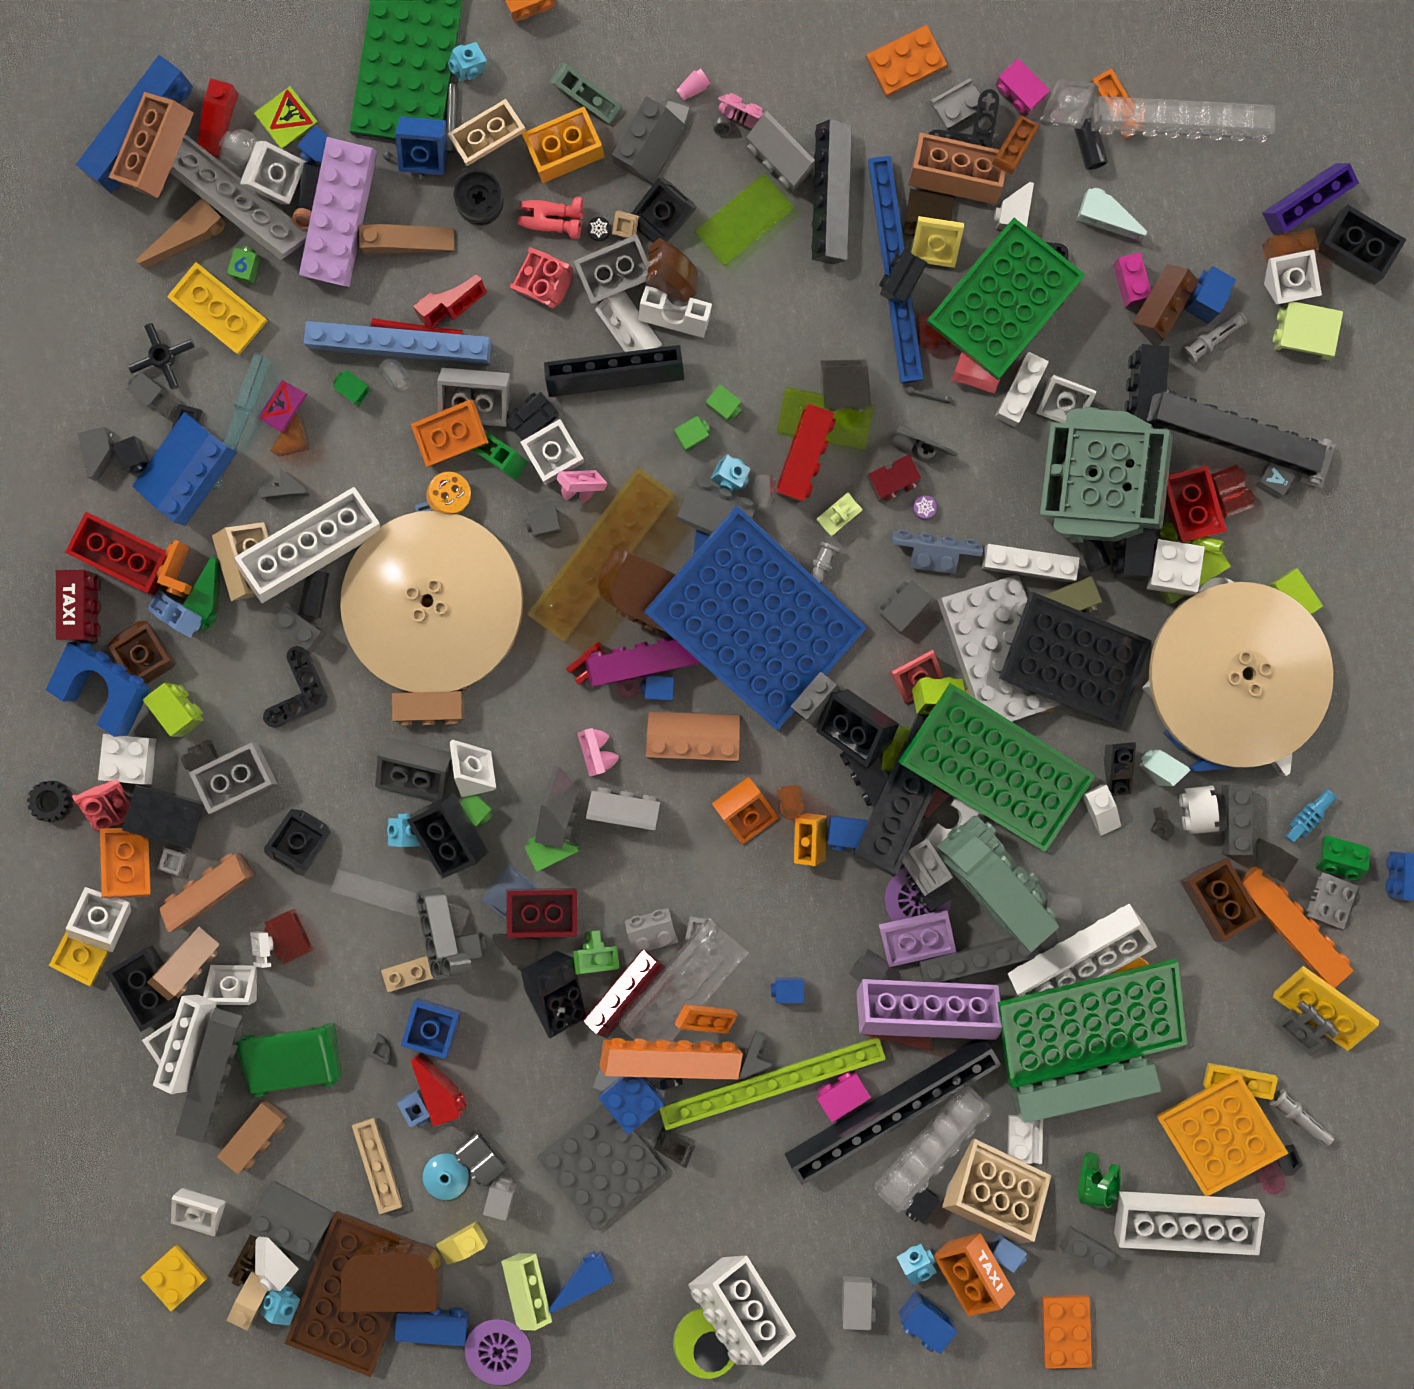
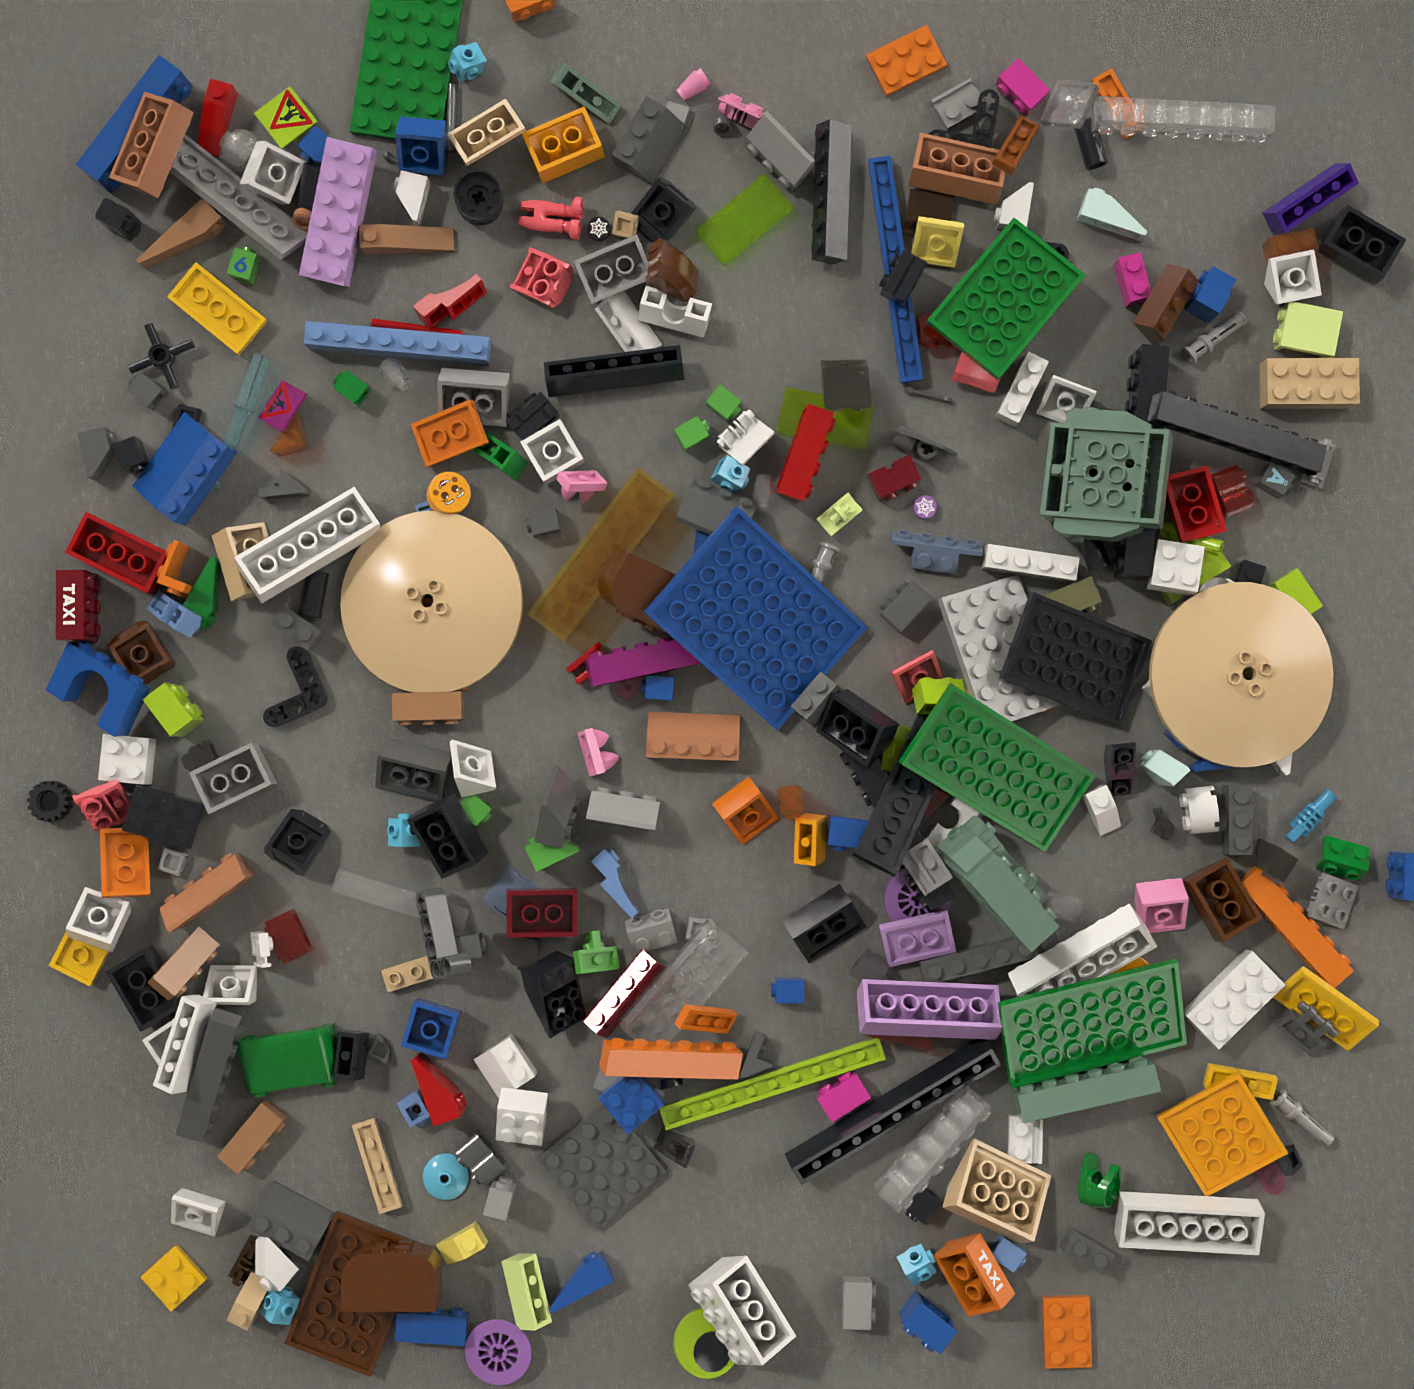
(118, 219): none -> black brick
(351, 1055): none -> black brick
(412, 192): none -> white slope
(505, 1065): none -> white slope
(521, 1116): none -> white brick
(608, 865): none -> medium blue slope
(745, 438): none -> white hinge
(824, 923): none -> black slope
(1162, 904): none -> bright pink slope
(1232, 998): none -> white brick
(1250, 572): none -> black plate
(1309, 383): none -> tan brick

